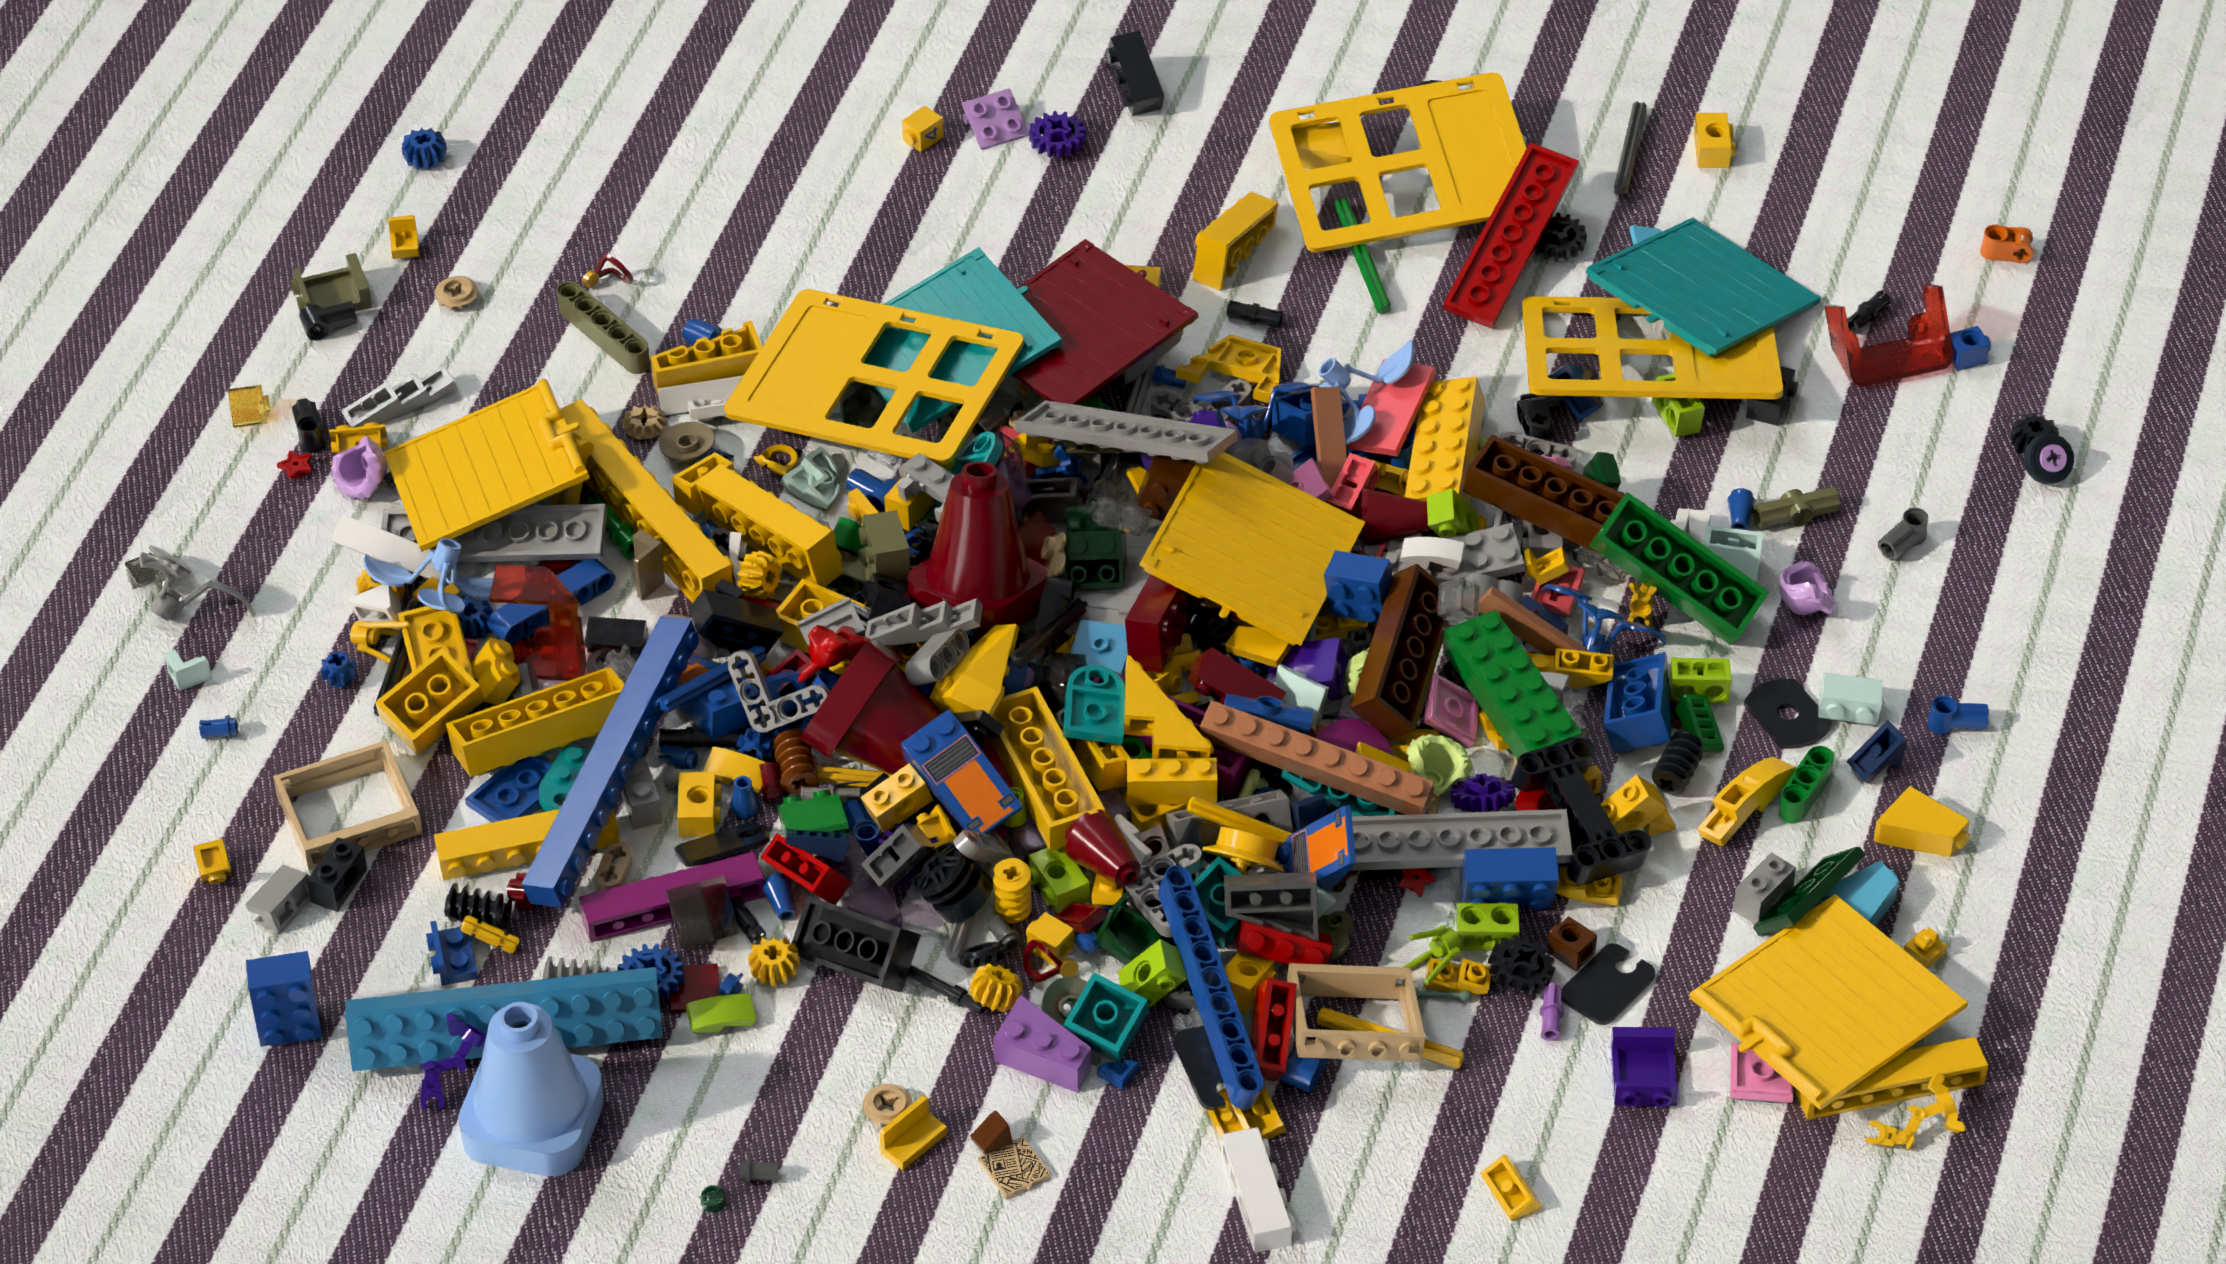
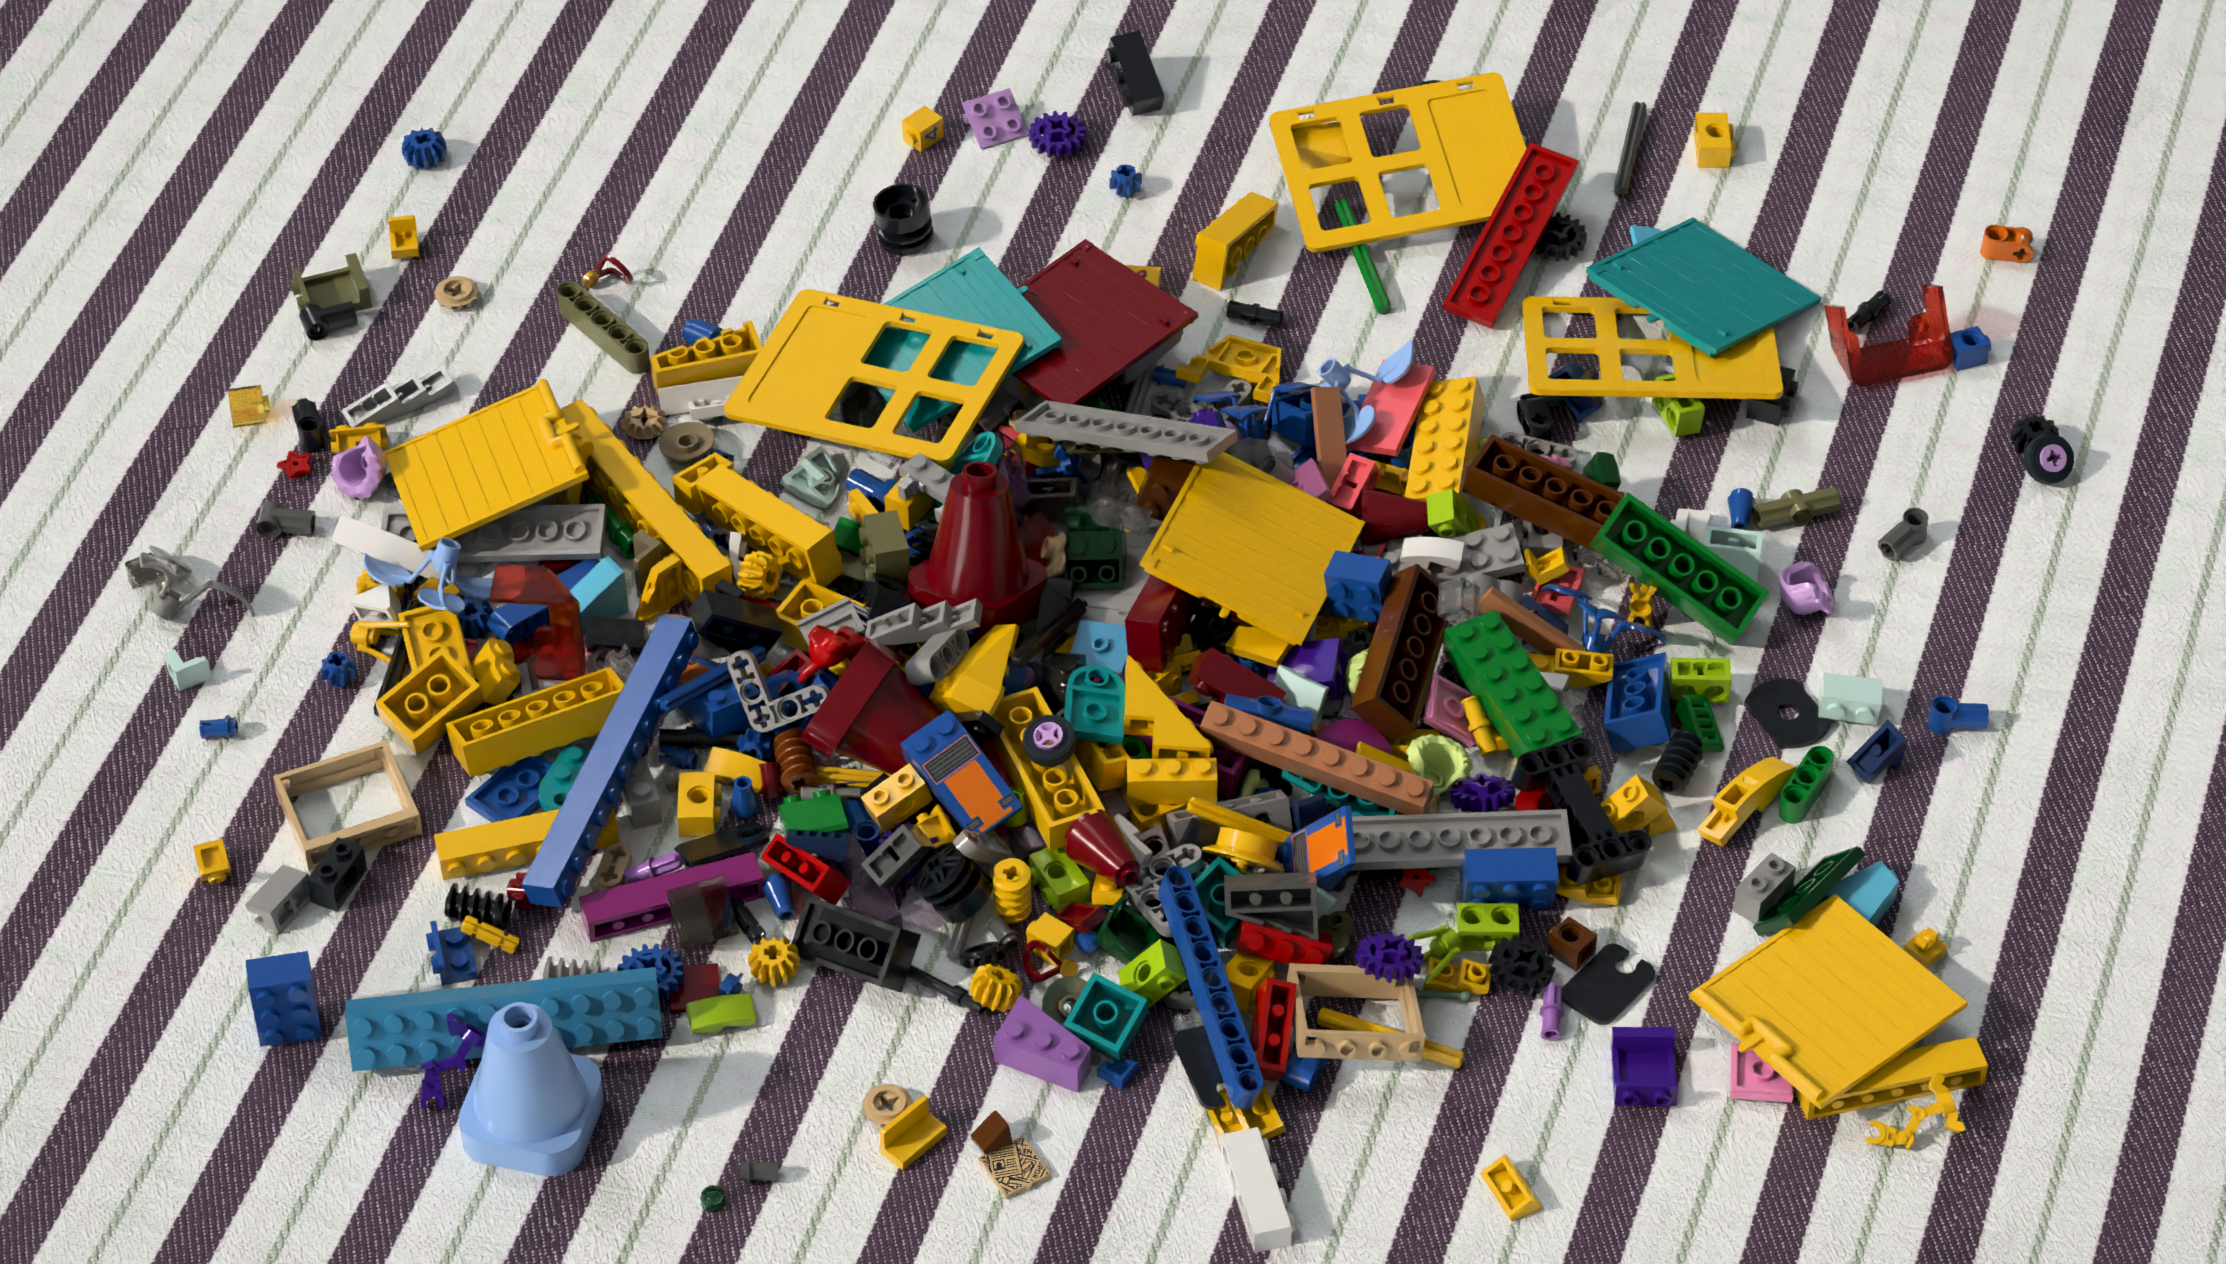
(276, 519): none -> dark grey piece
(602, 592): none -> medium azure slope
(654, 867): none -> medium lavender axle
(662, 589): none -> yellow wing
(776, 468): yellow piece -> none
(903, 219): none -> black wheel
(1049, 729): none -> black wheel
(1125, 181): none -> blue gear
(1389, 957): none -> dark purple gear
(1479, 725): none -> yellow pin
(1922, 825): yellow slope -> none

